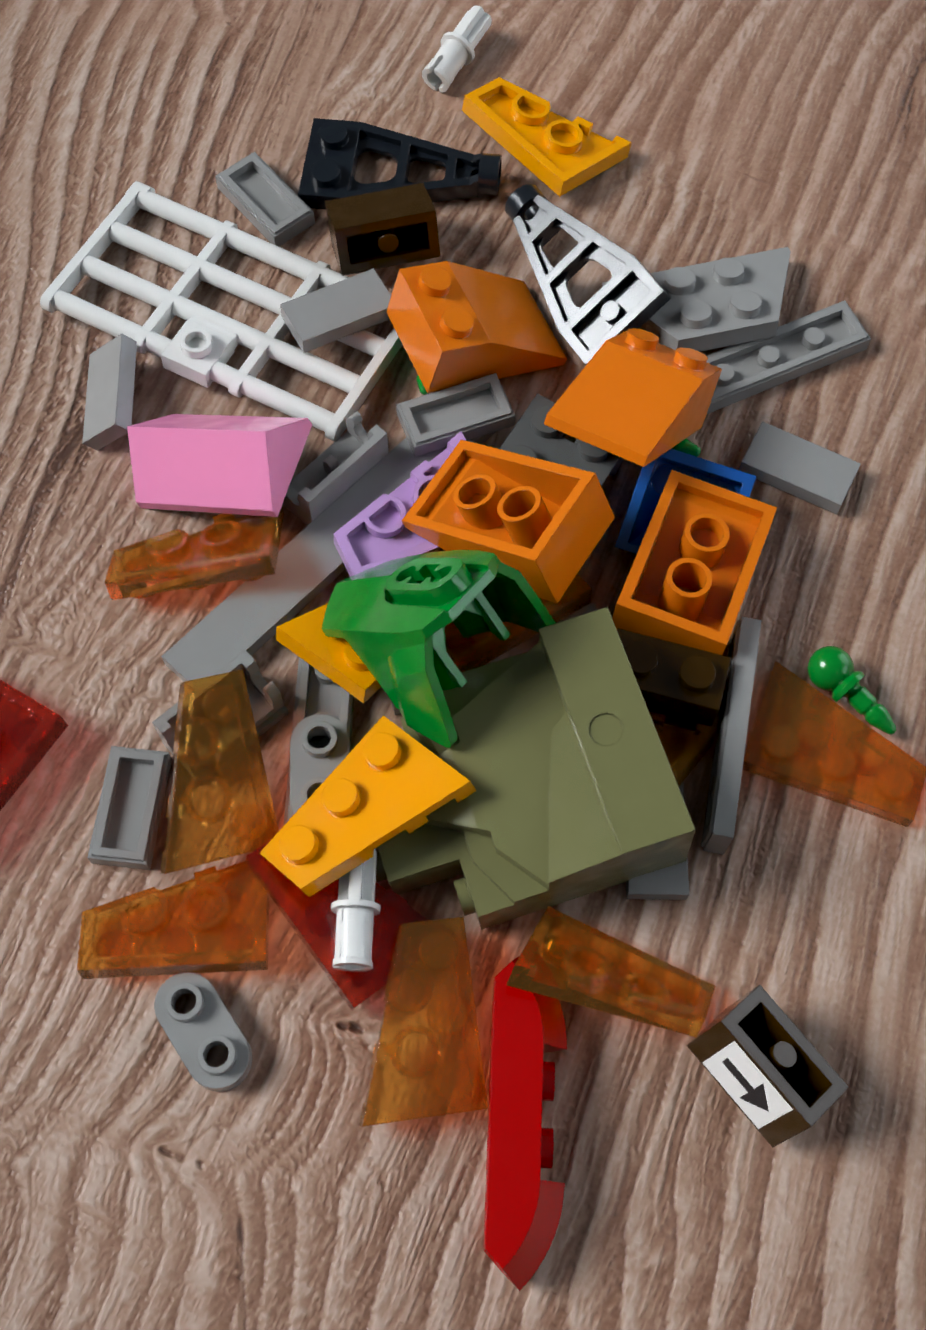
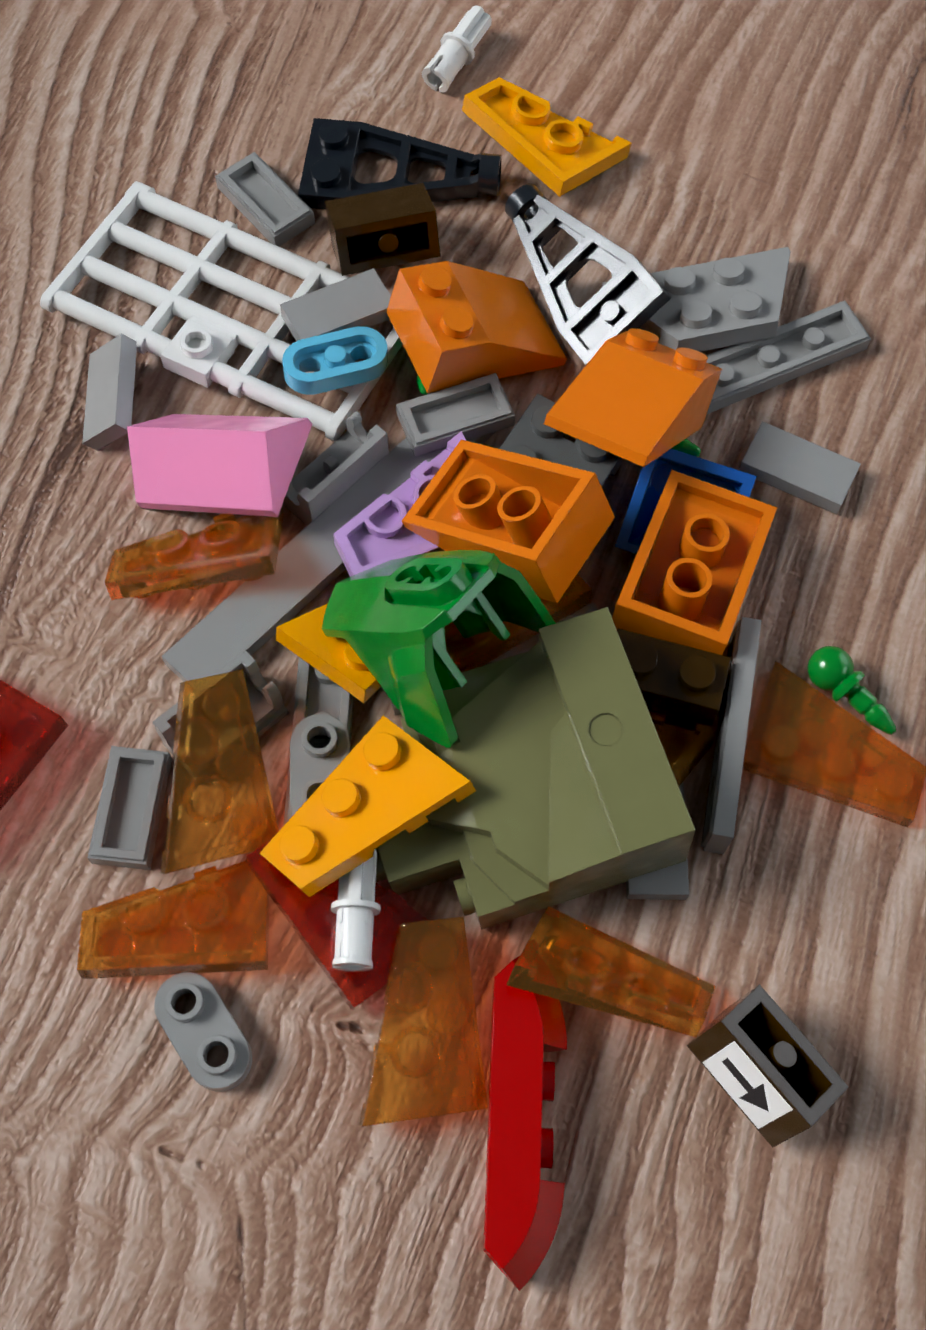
(333, 360): none -> medium azure plate

